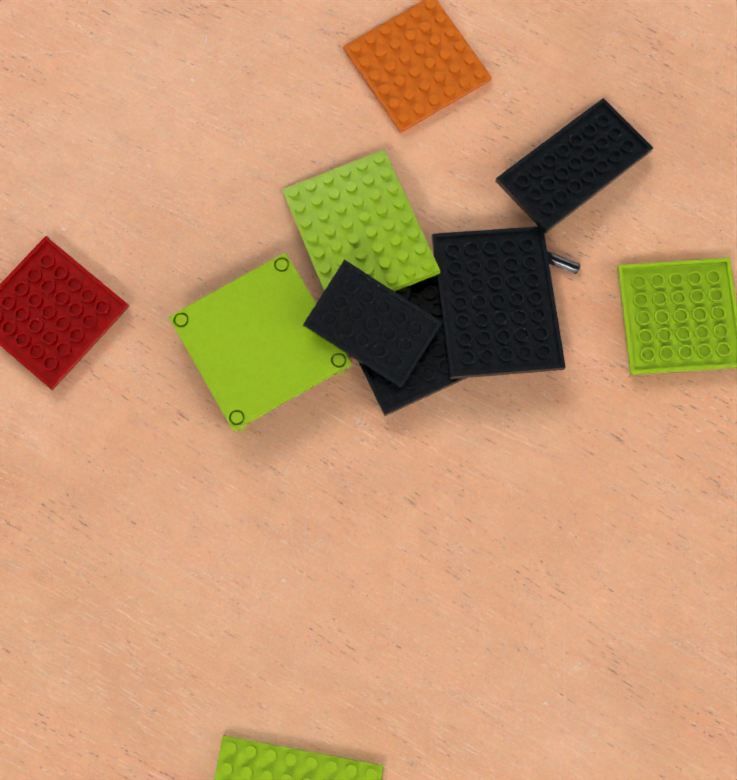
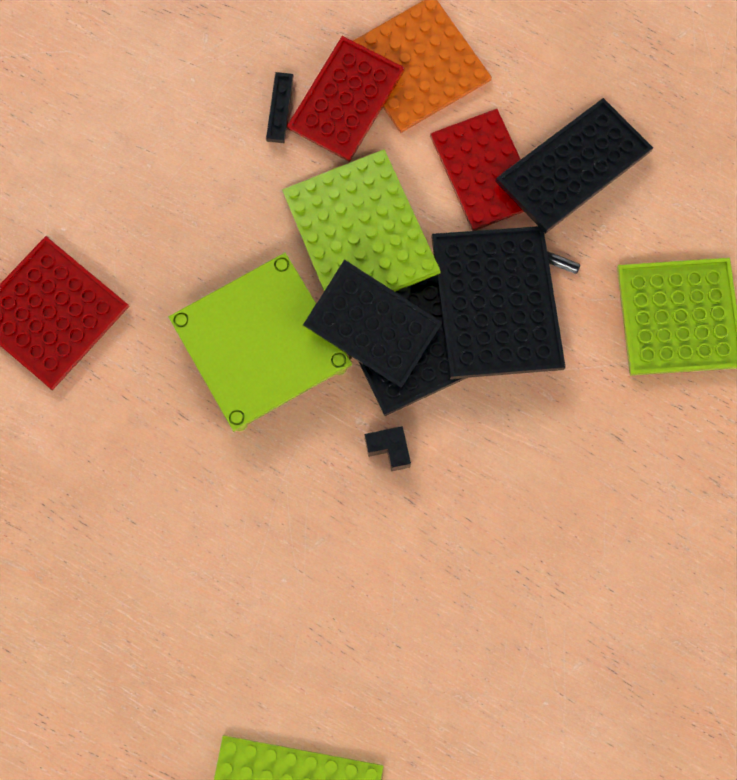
(279, 107): none -> black plate
(345, 98): none -> red plate
(391, 442): none -> black brick
(473, 158): none -> red plate

